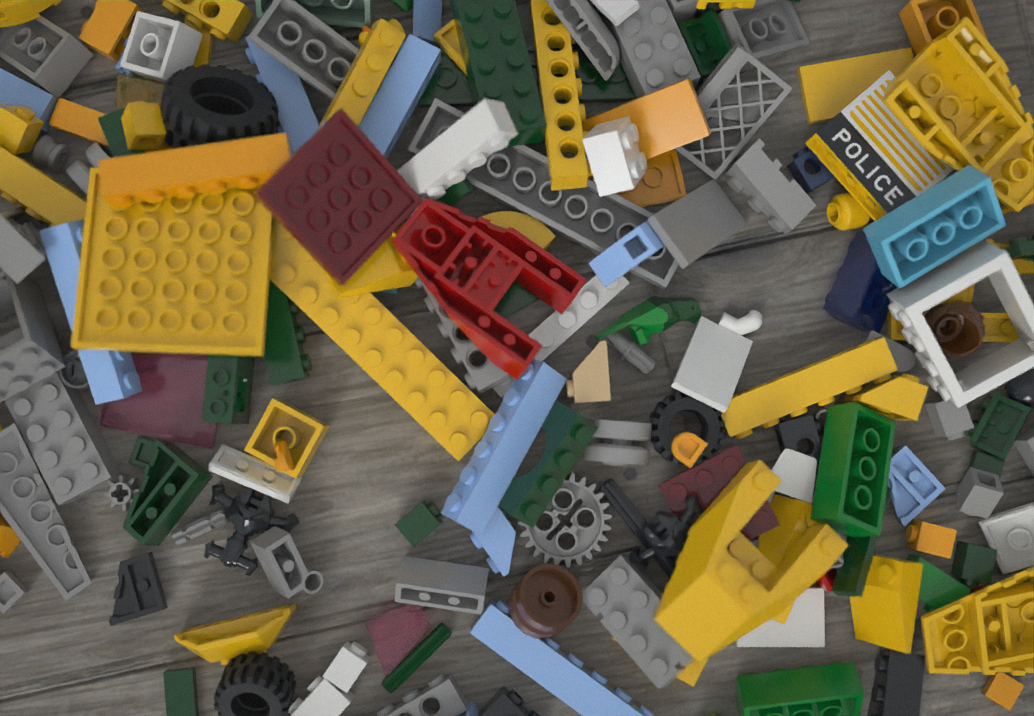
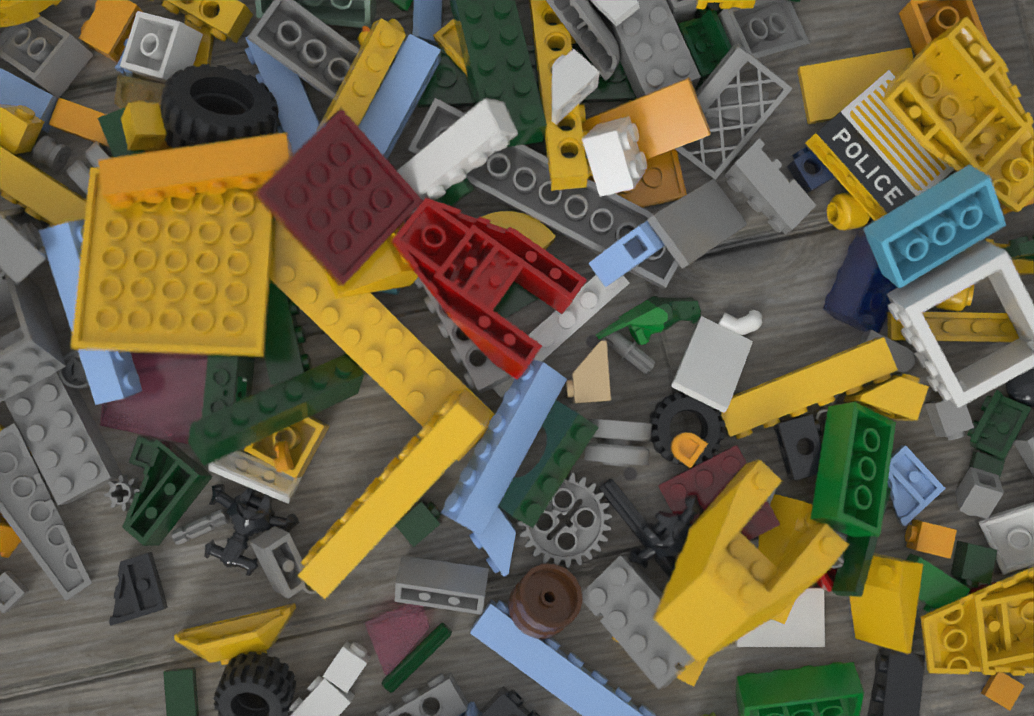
(274, 409): none -> dark green brick
(393, 492): none -> yellow brick
(571, 83): none -> white slope
(797, 474): white sticker -> none
(956, 327): reddish brown hair -> none

